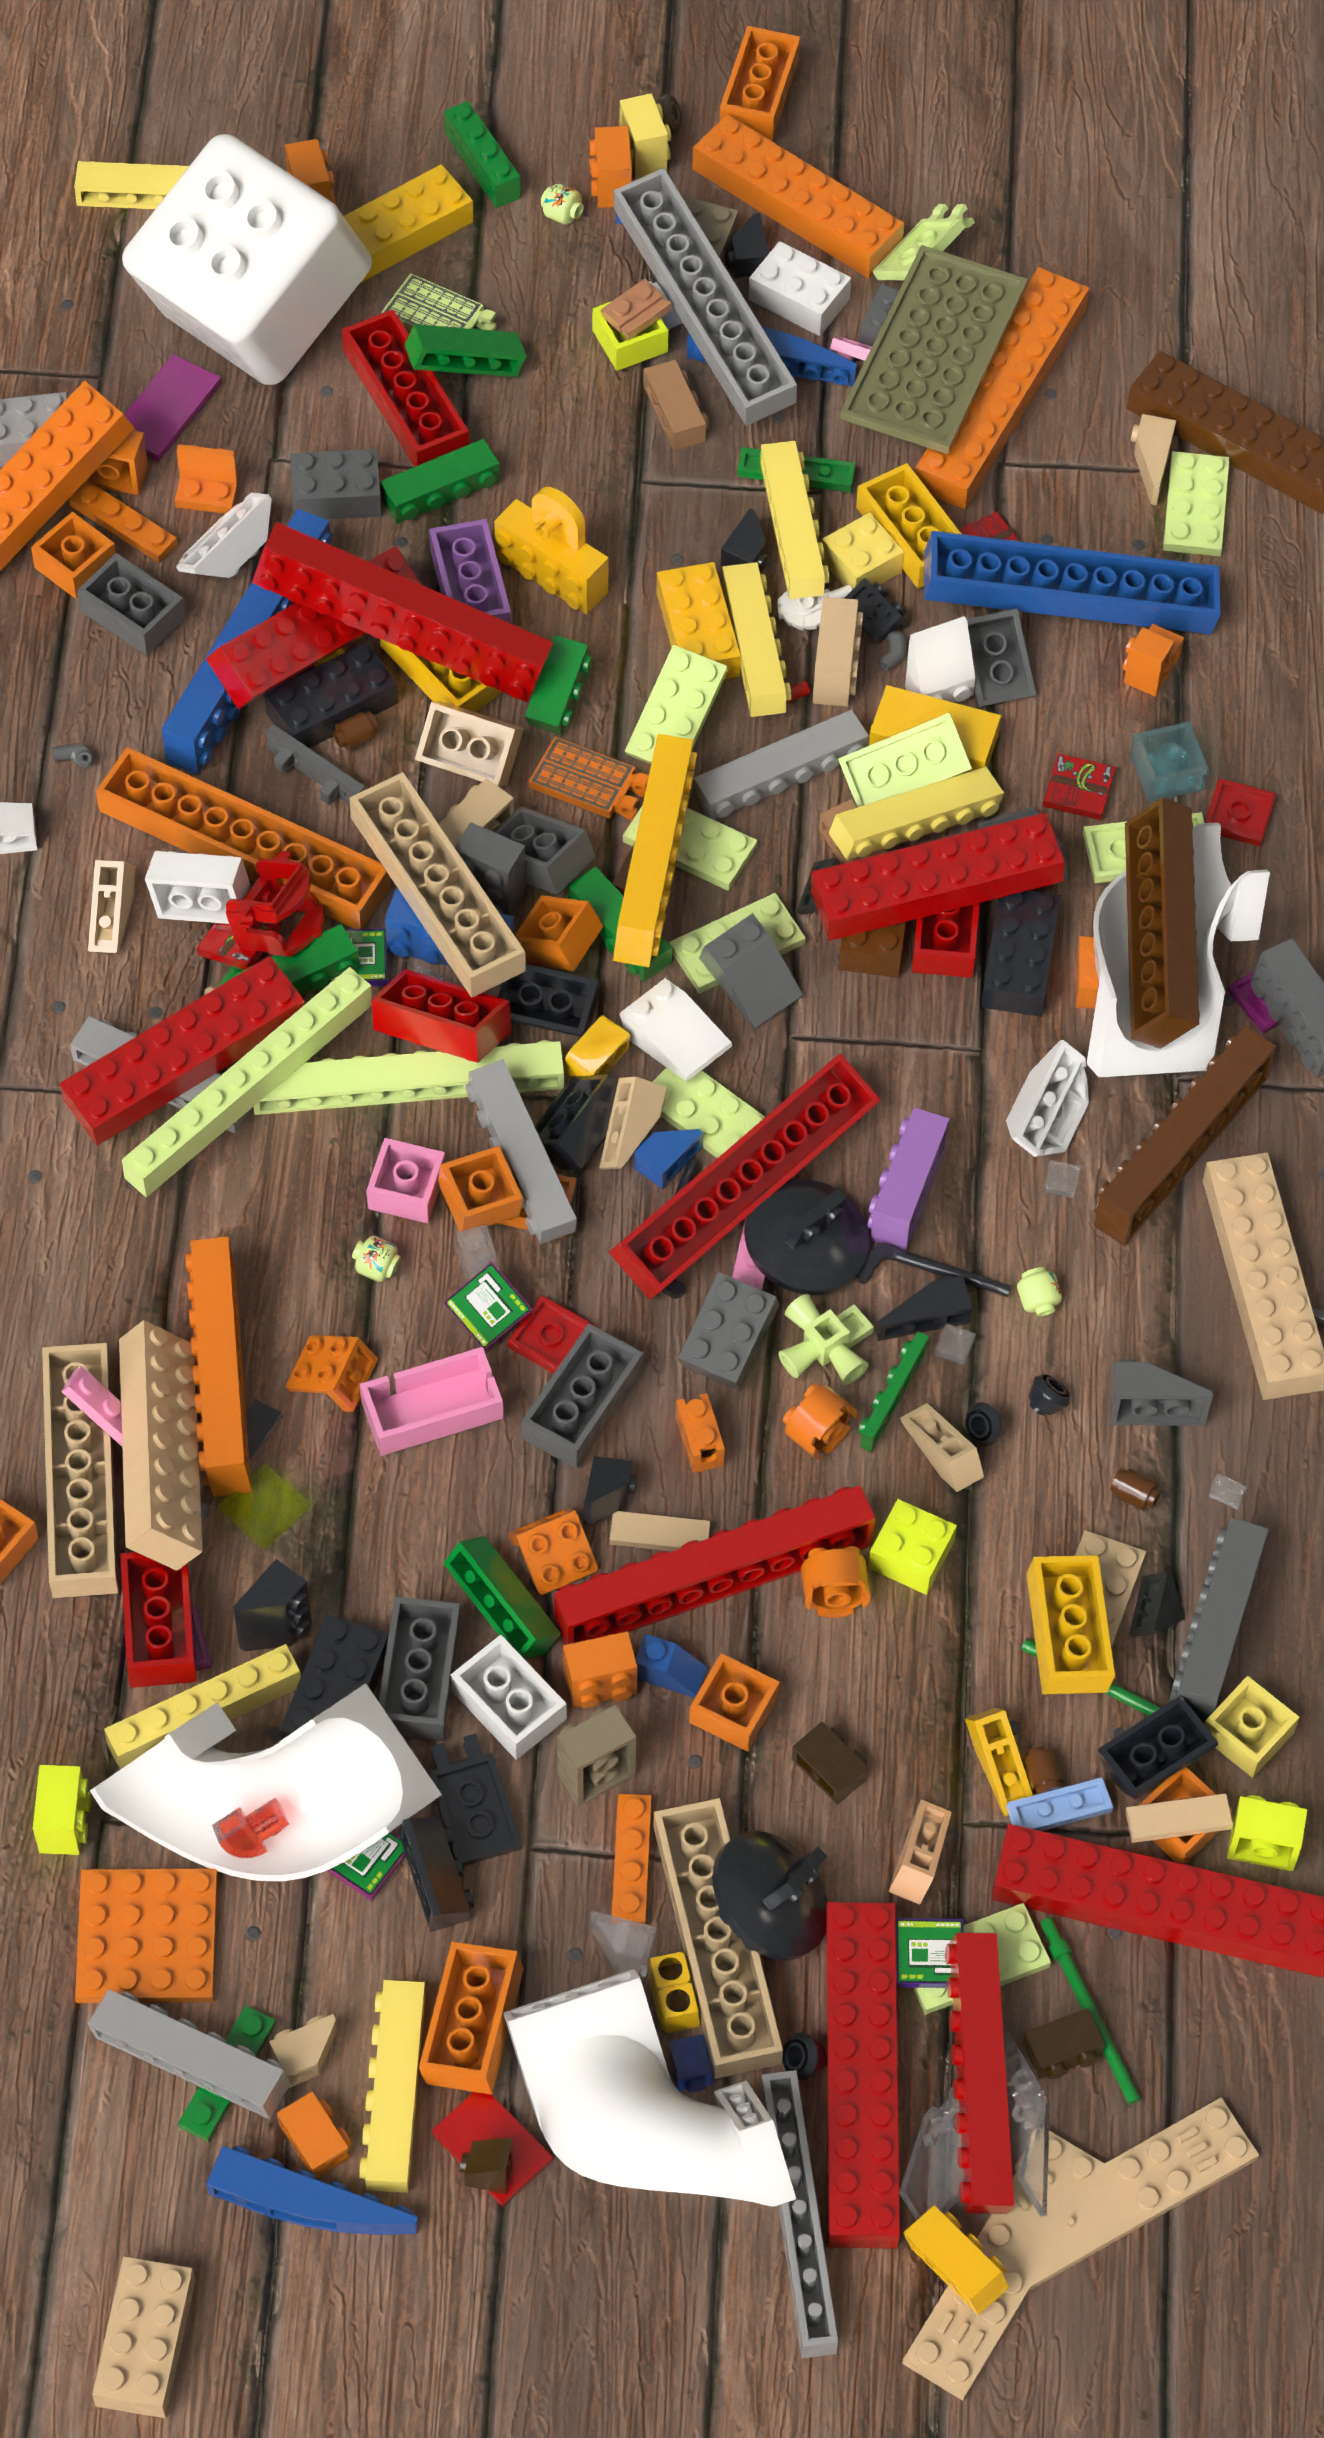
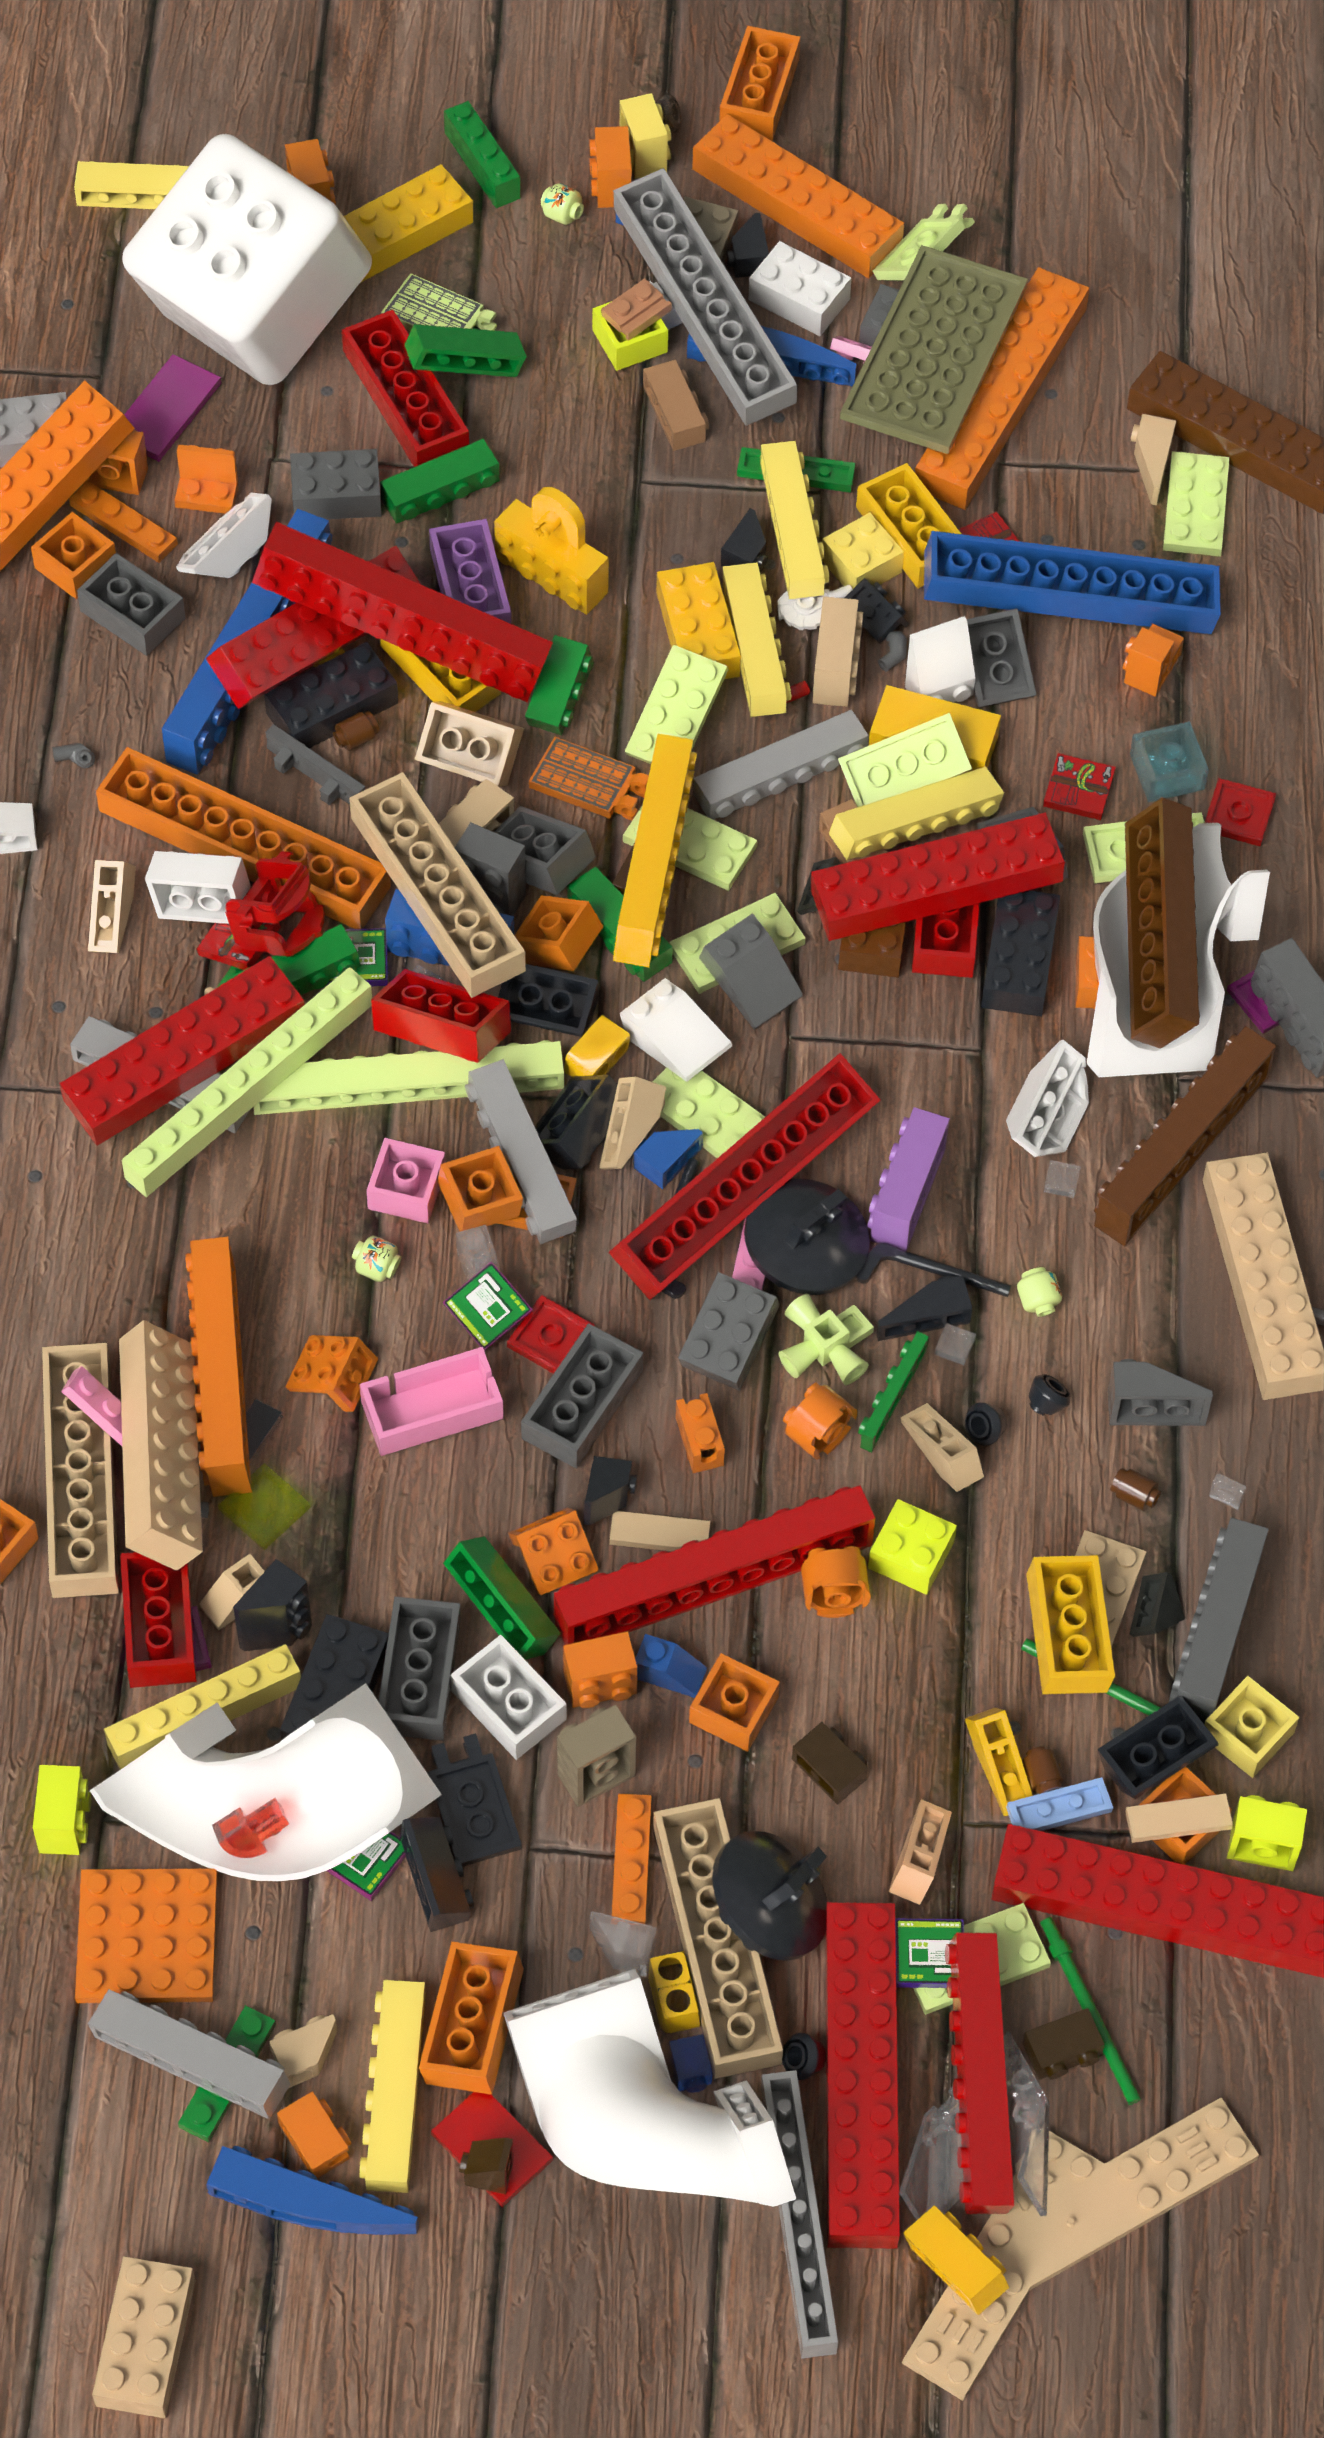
(228, 1591): none -> tan slope

